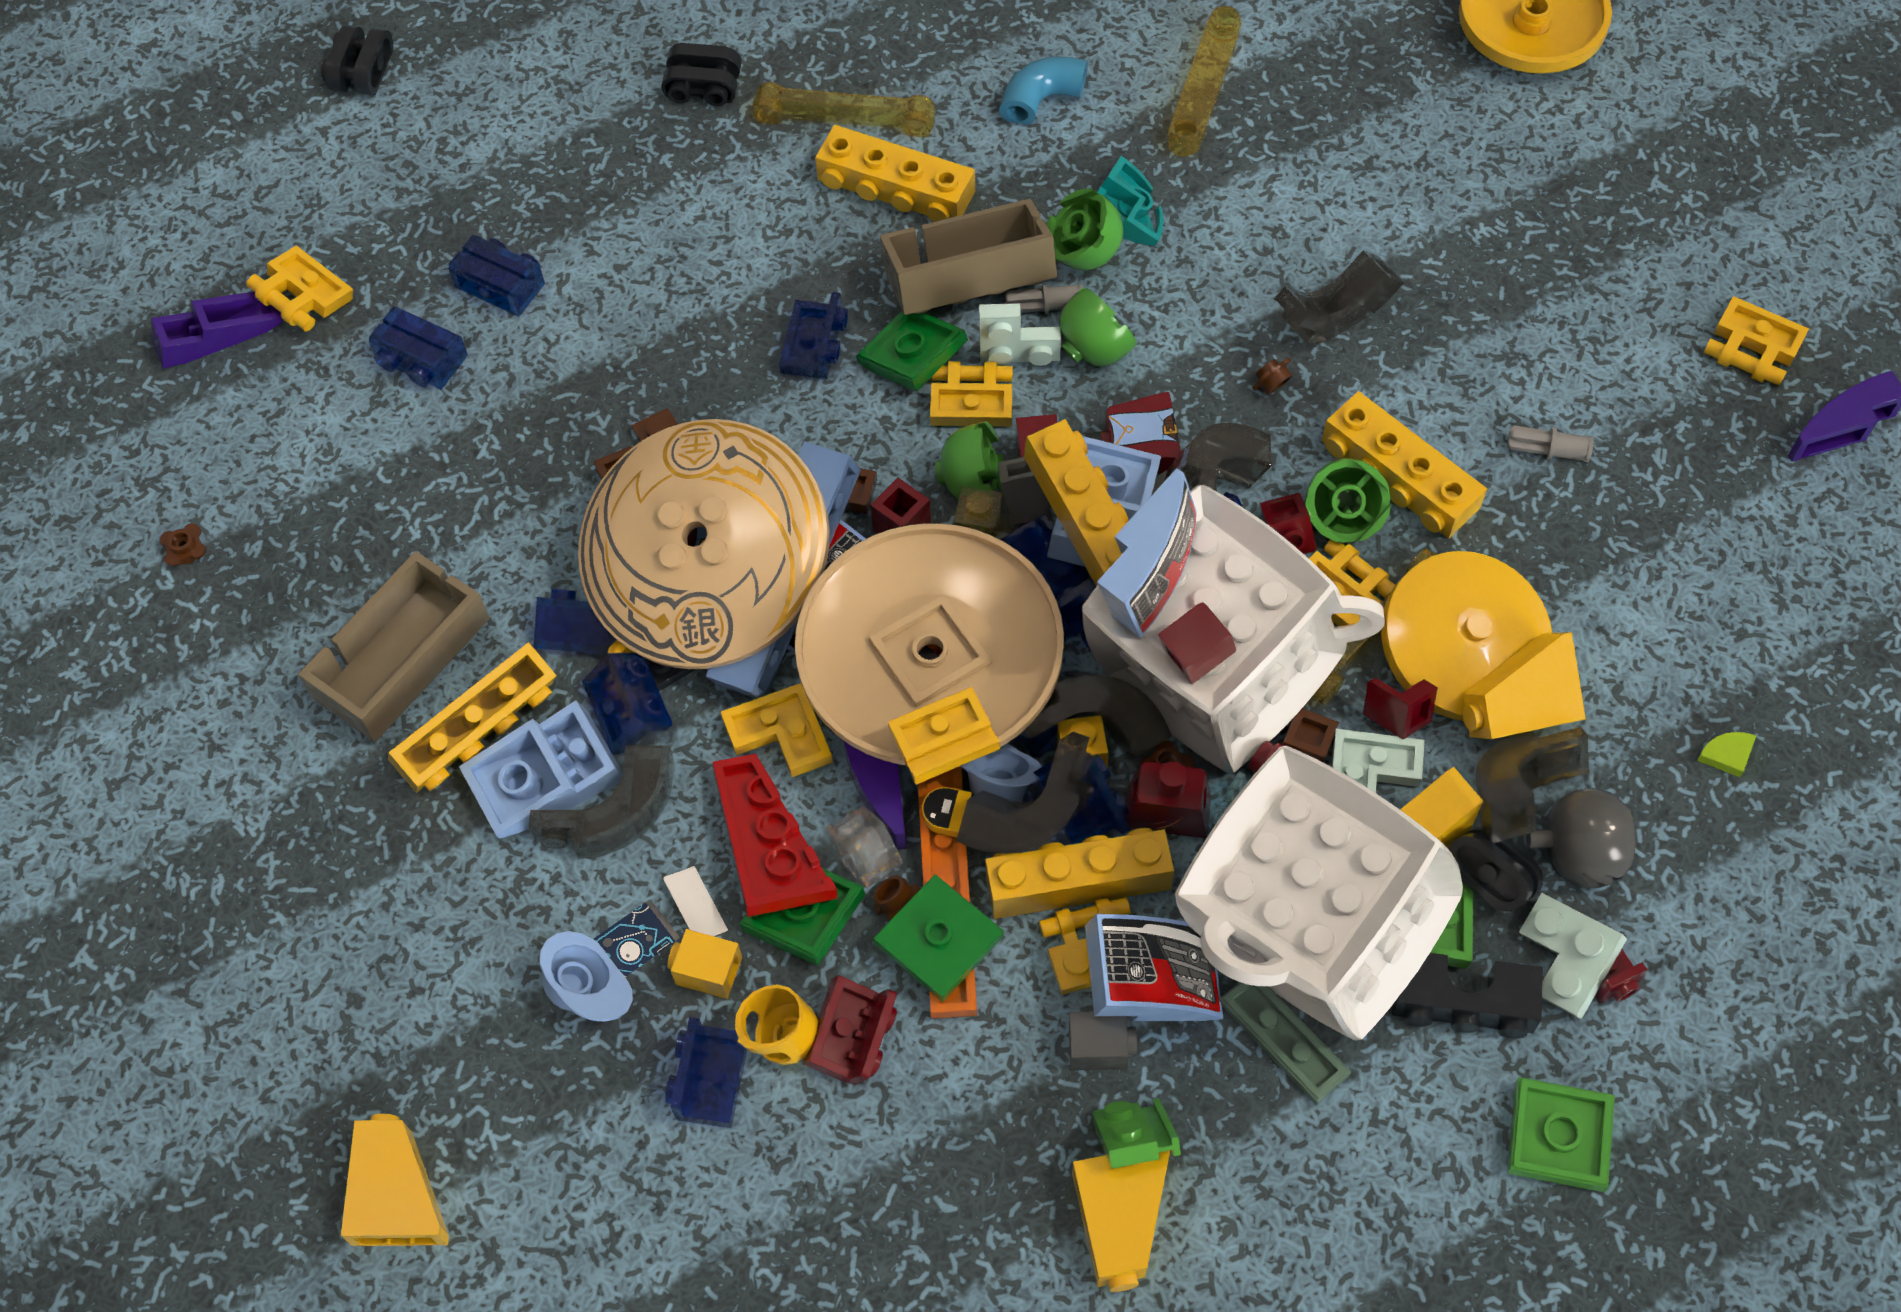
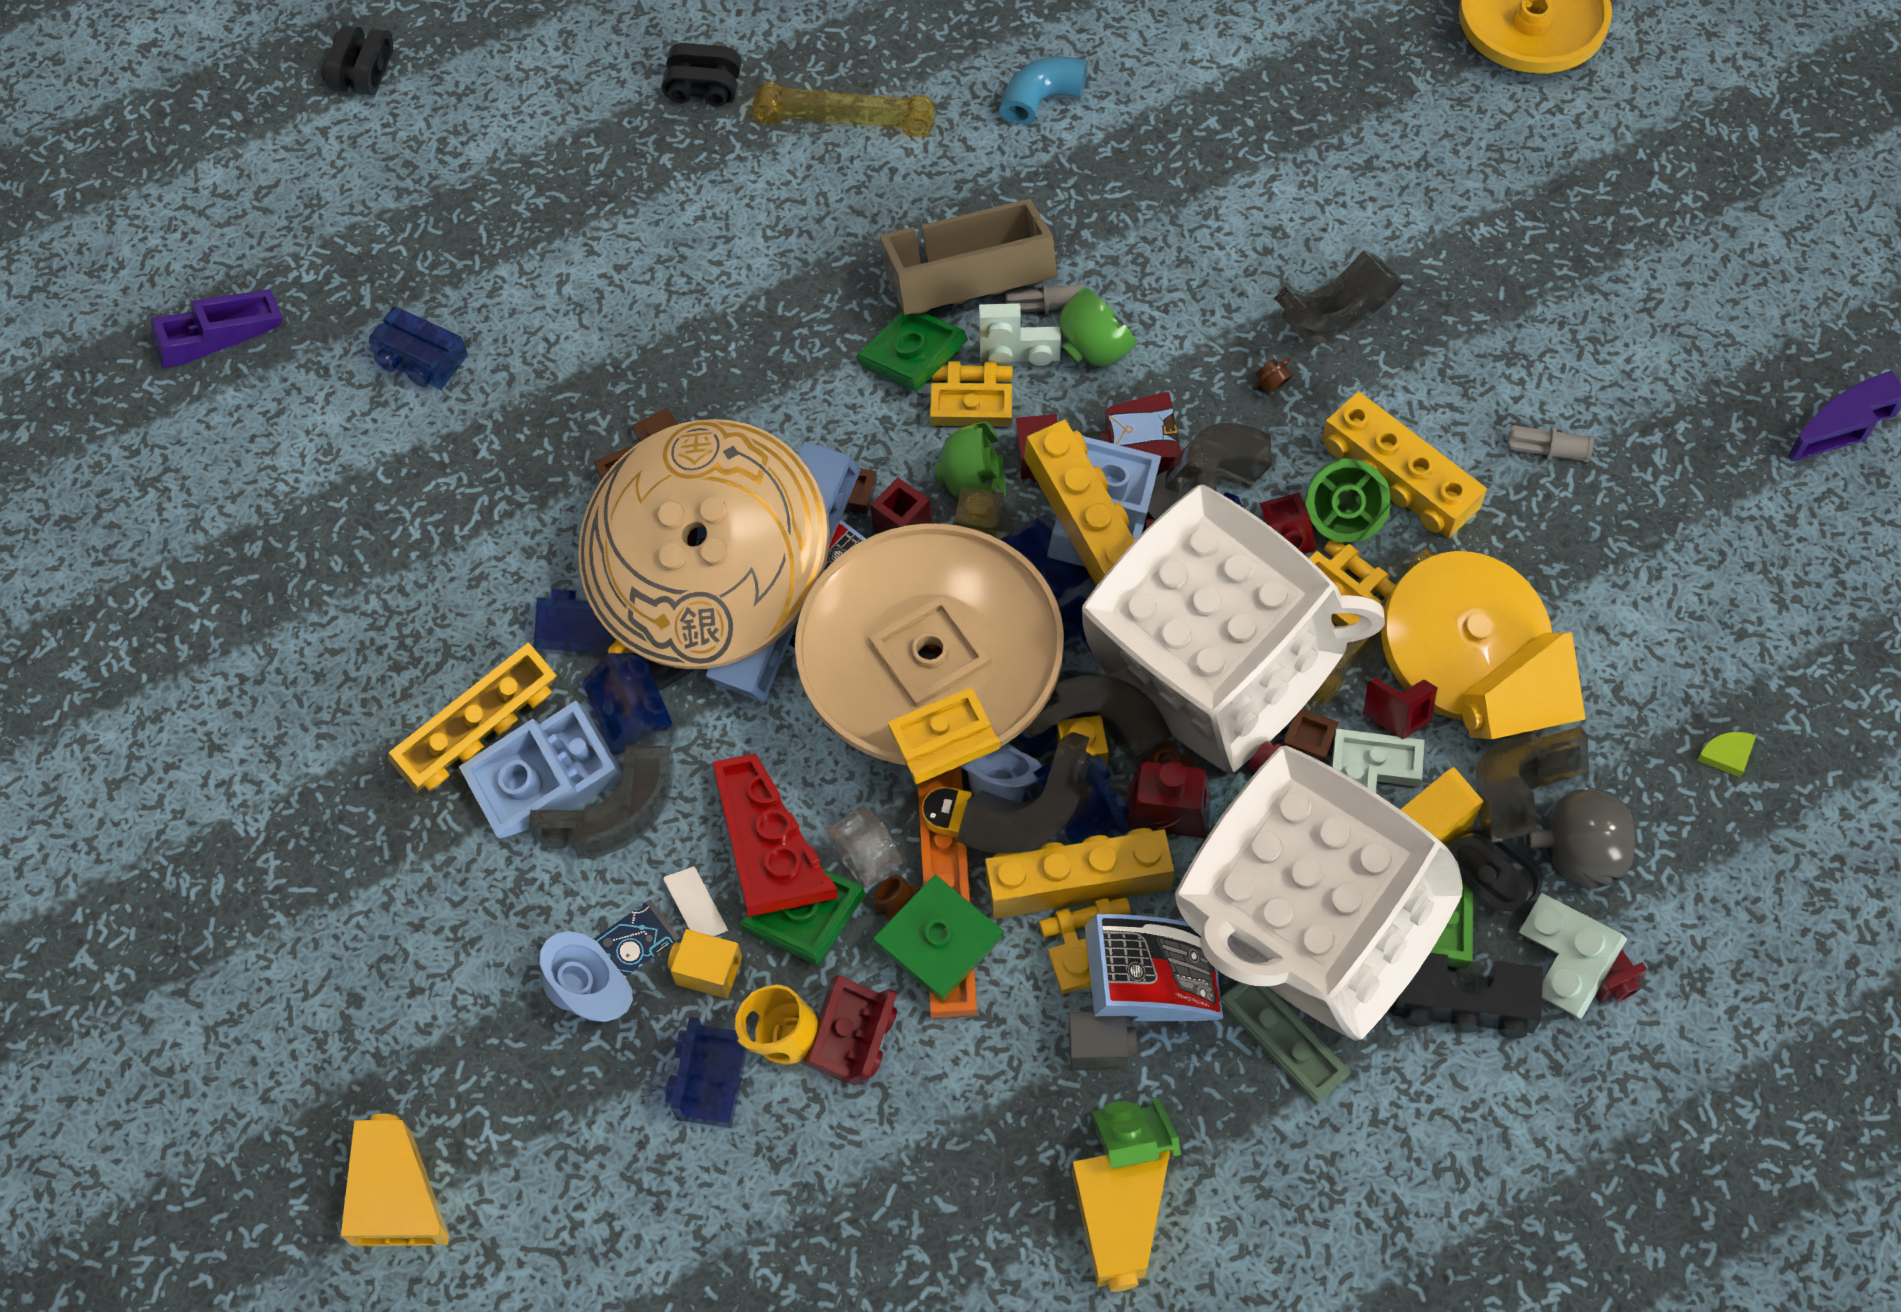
(187, 553): reddish brown plate -> none
(306, 279): yellow plate -> none
(395, 646): dark tan piece -> none
(496, 274): clear blue brick -> none
(783, 718): yellow plate -> none
(812, 337): clear blue bracket -> none
(879, 790): dark purple slope -> none
(894, 174): yellow brick -> none
(1022, 492): dark grey brick -> none
(1086, 230): bright green cylinder -> none
(1131, 196): teal brick -> none
(1153, 555): light blue slope -> none
(1197, 642): dark red panel -> none
(1204, 81): clear yellow piece -> none
(1561, 1134): bright green plate -> none
(1760, 332): yellow plate -> none

